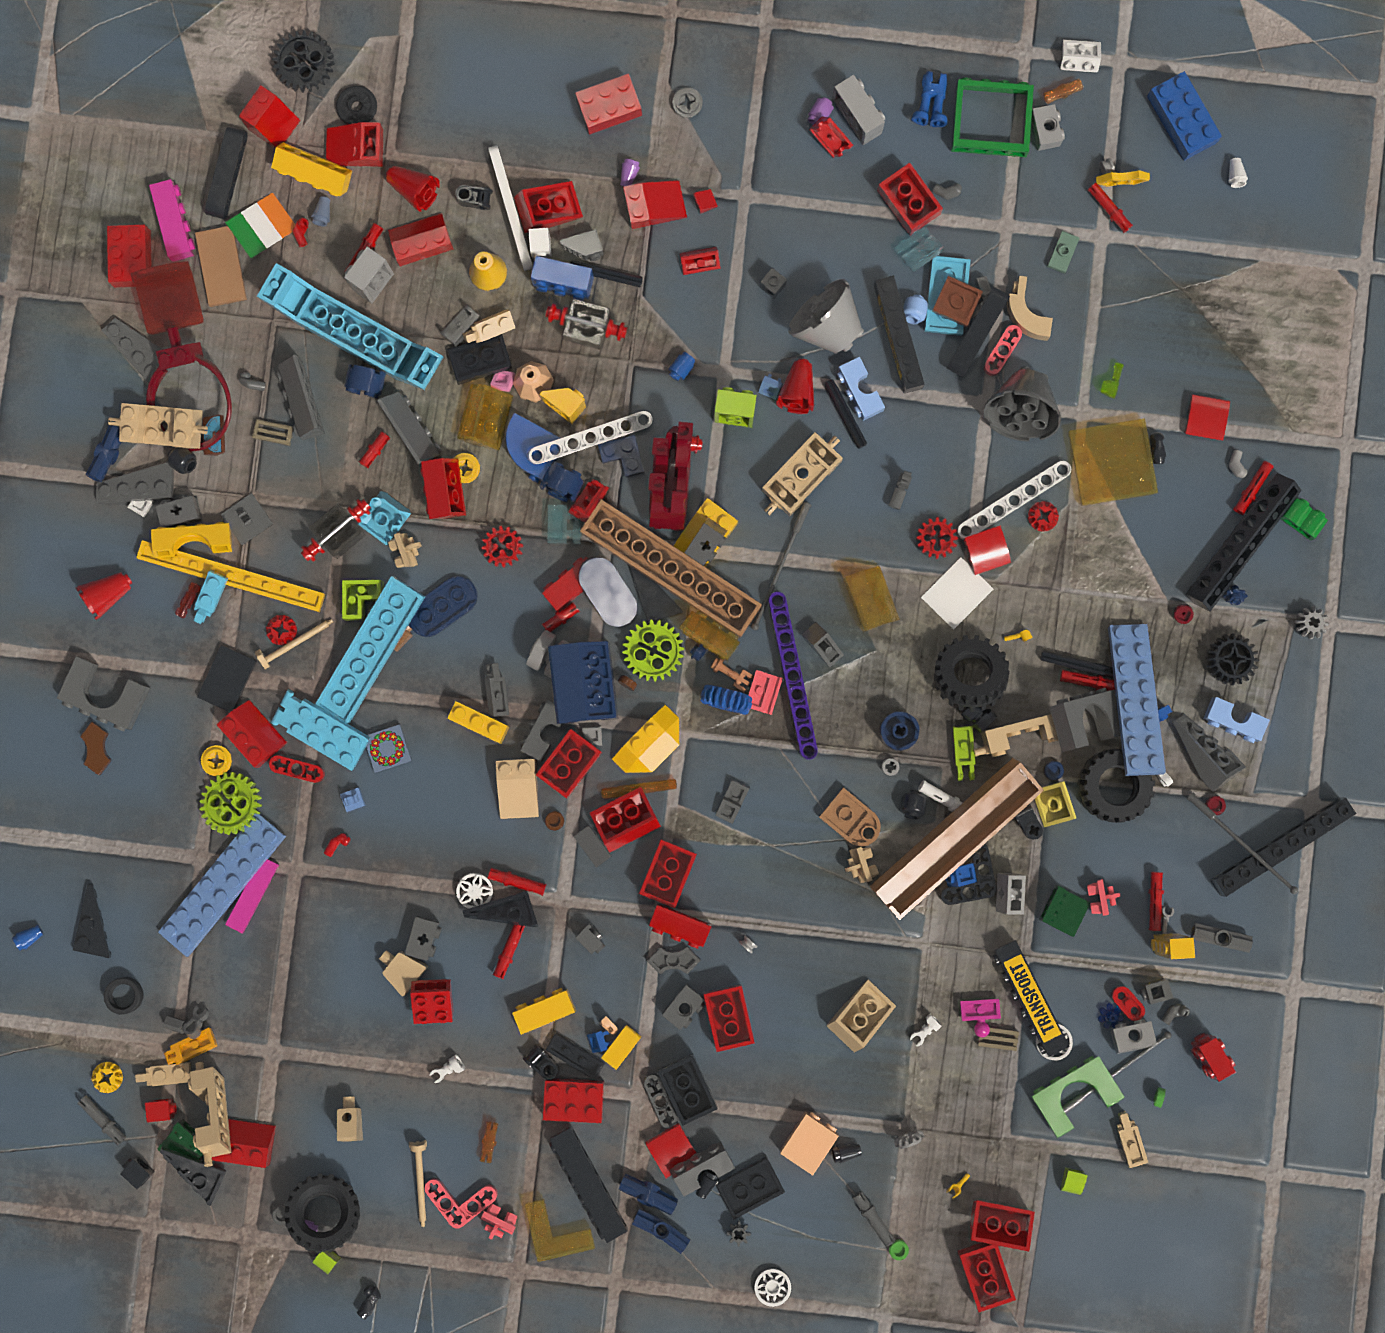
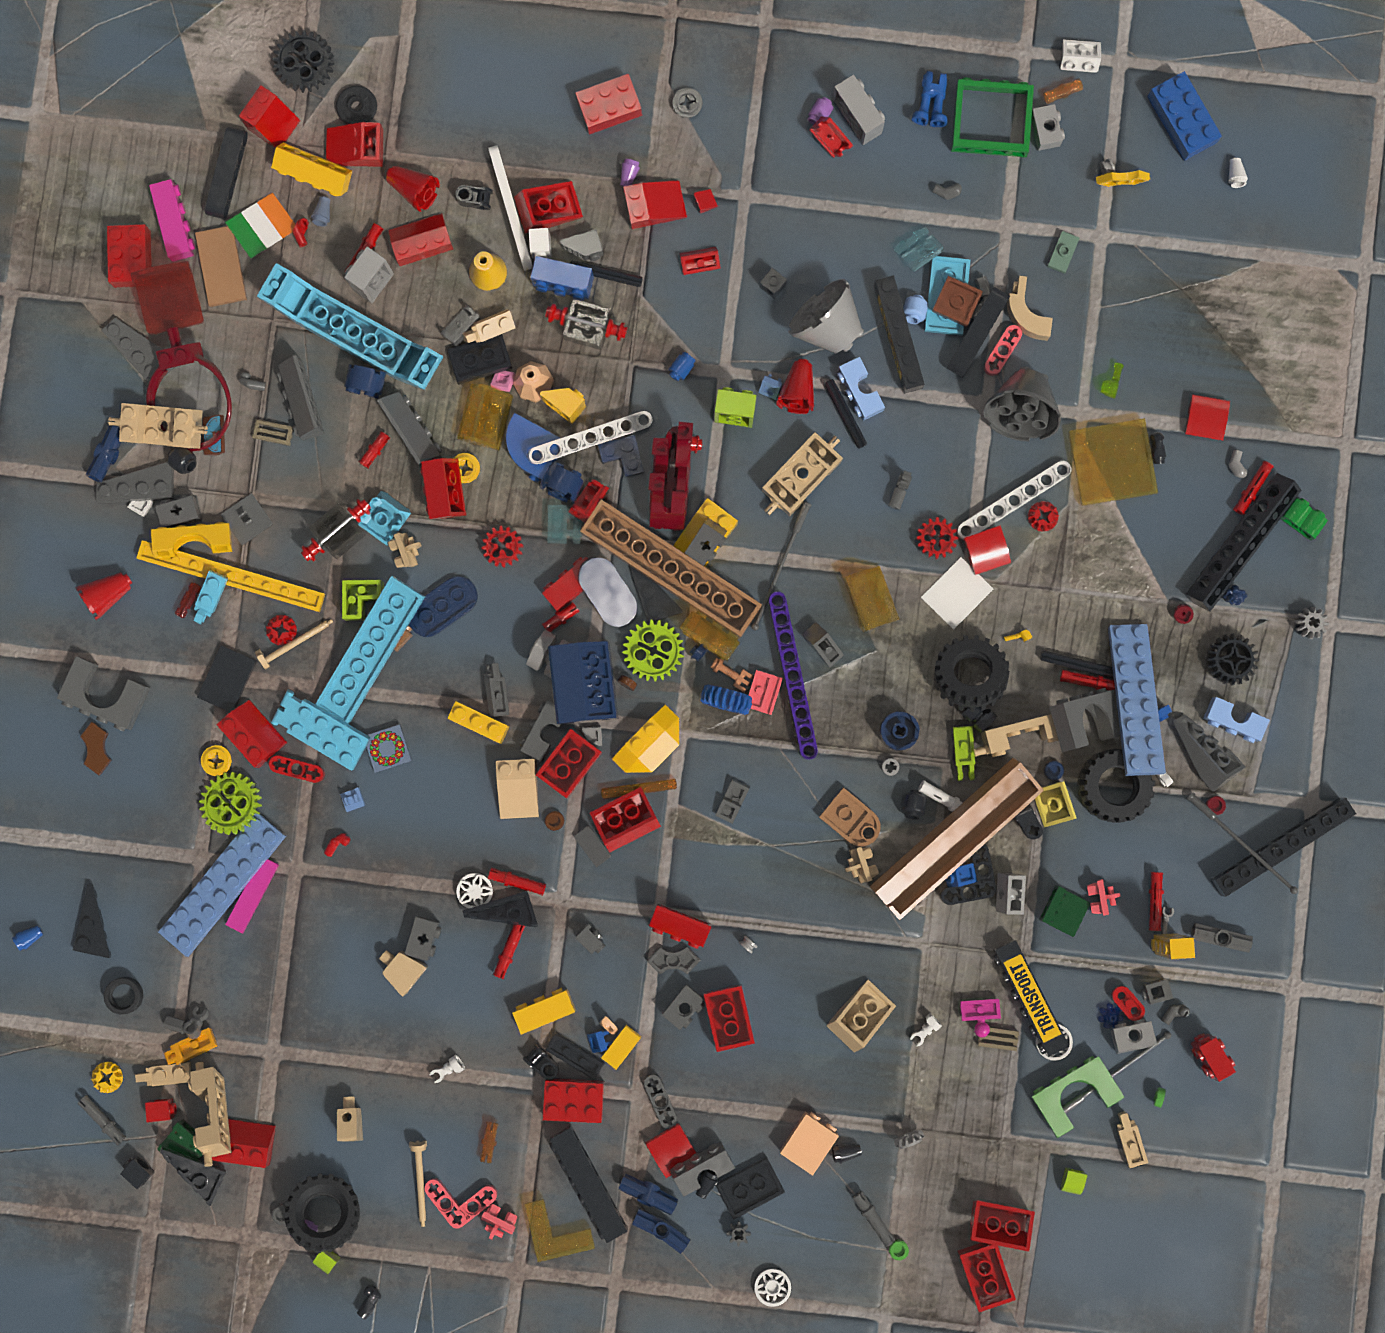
(431, 1001): red brick -> none
(668, 873): red brick -> none
(687, 1089): black brick -> none
(909, 199): red brick -> none
(957, 1187): yellow hand -> none
(1108, 205): red pin -> none

